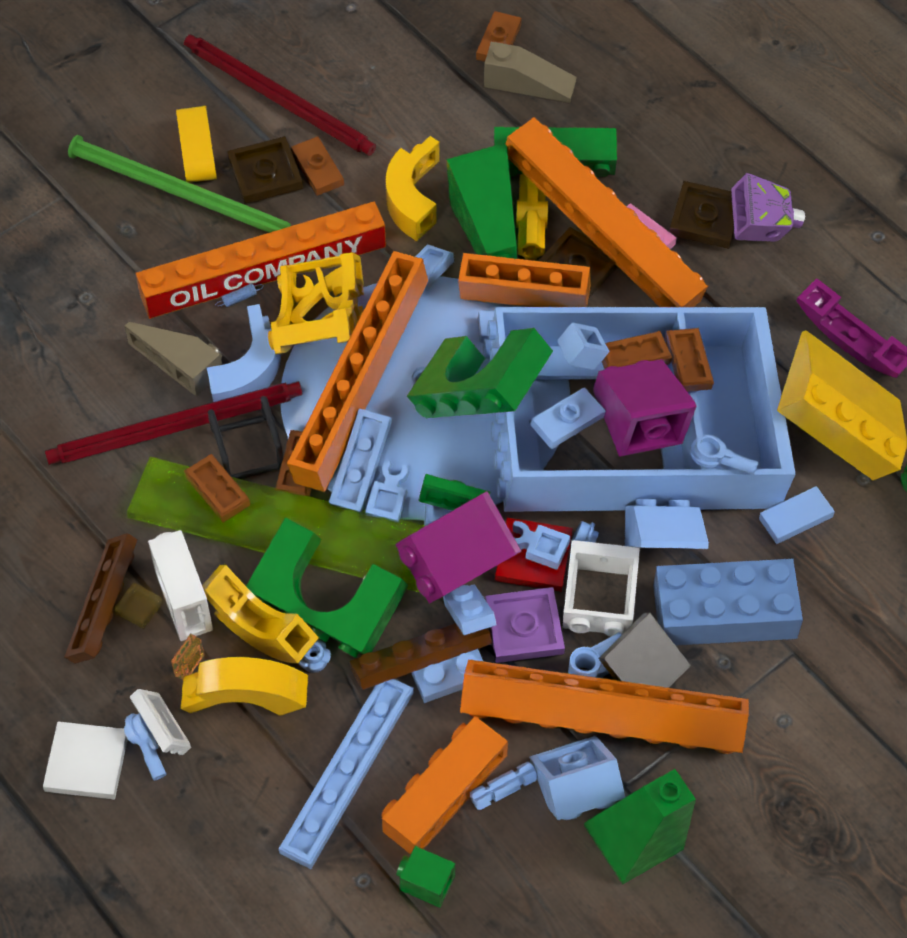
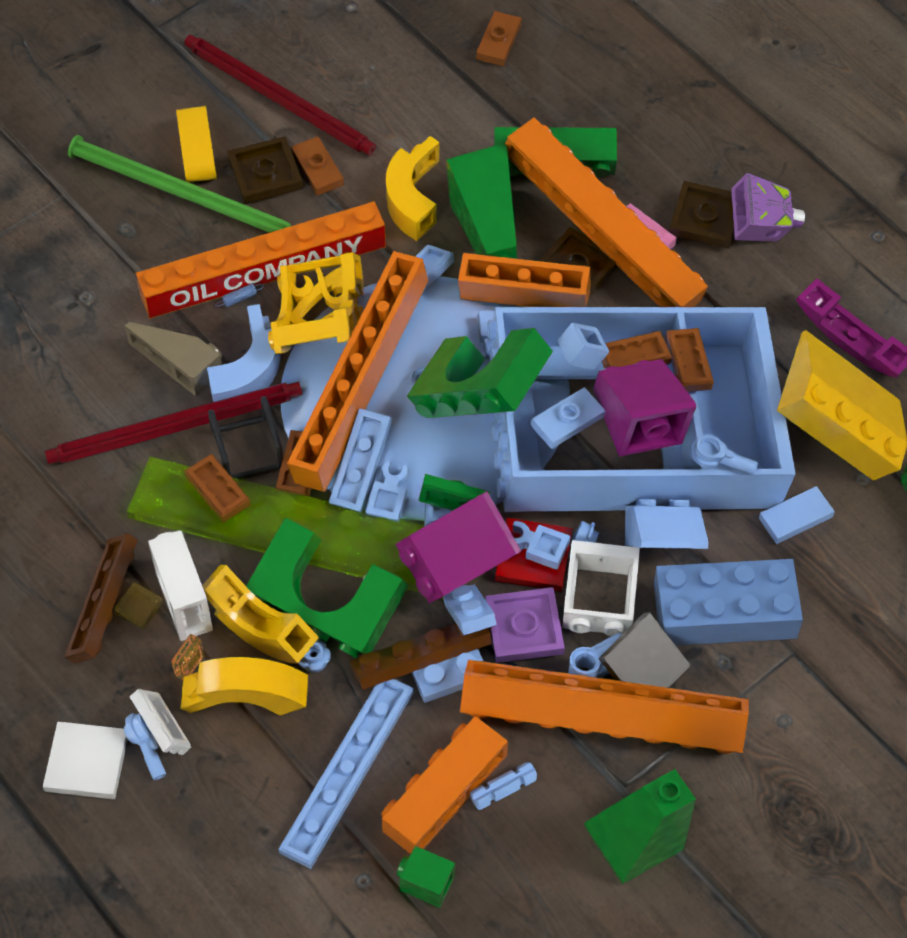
(522, 72): dark tan slope -> none
(531, 219): yellow piece -> none
(578, 778): light blue slope -> none

